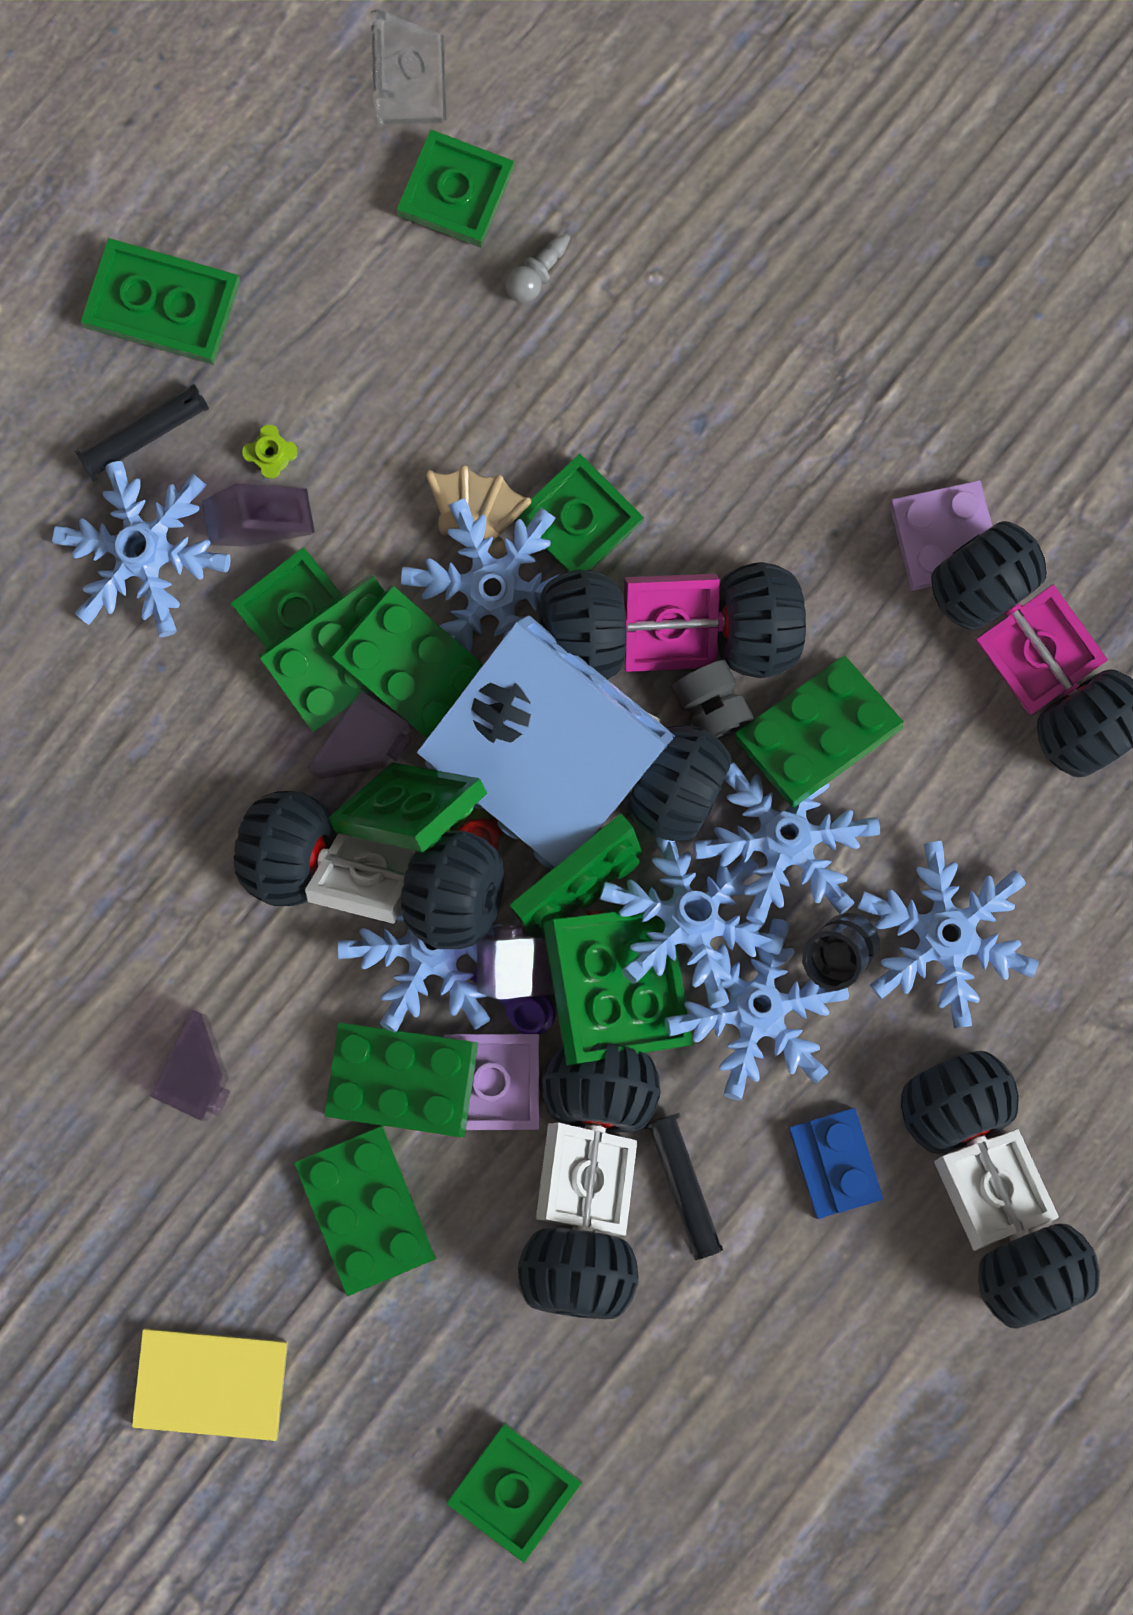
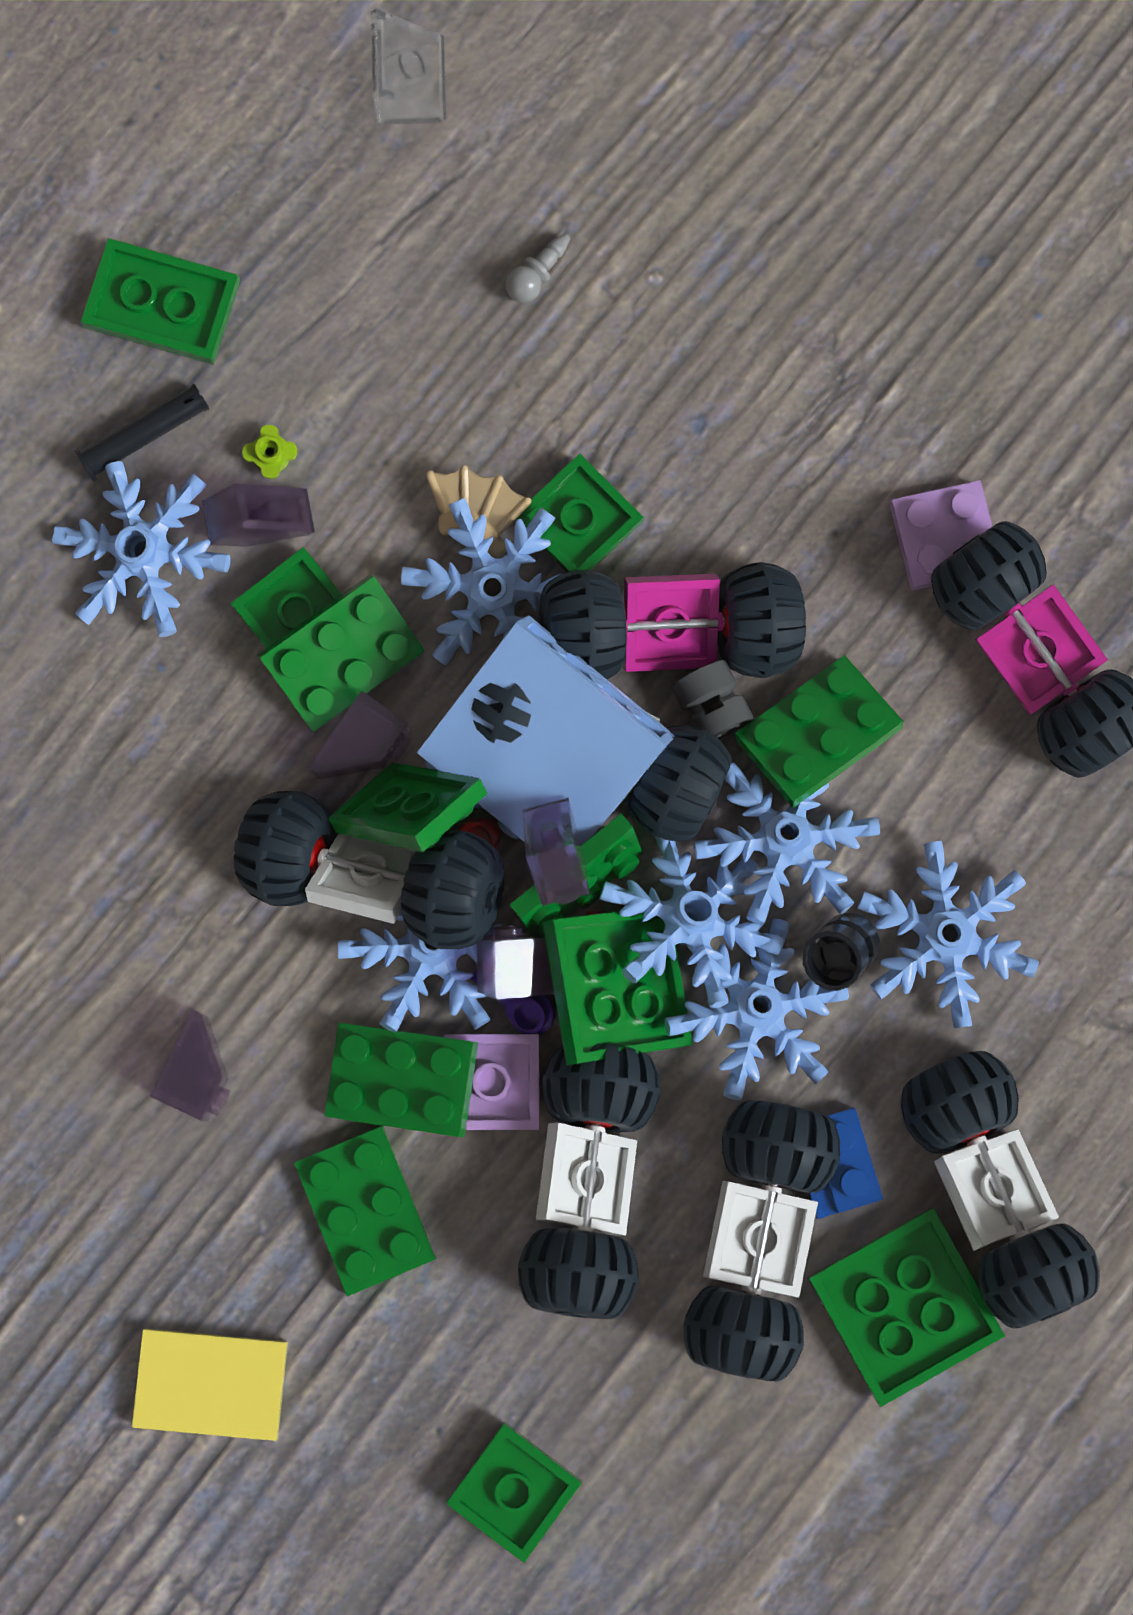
(407, 660): green plate -> none
(455, 188): green plate -> none
(554, 852): none -> clear purple slope
(685, 1186): black pin -> none
(761, 1240): none -> black plate
(906, 1307): none -> green plate

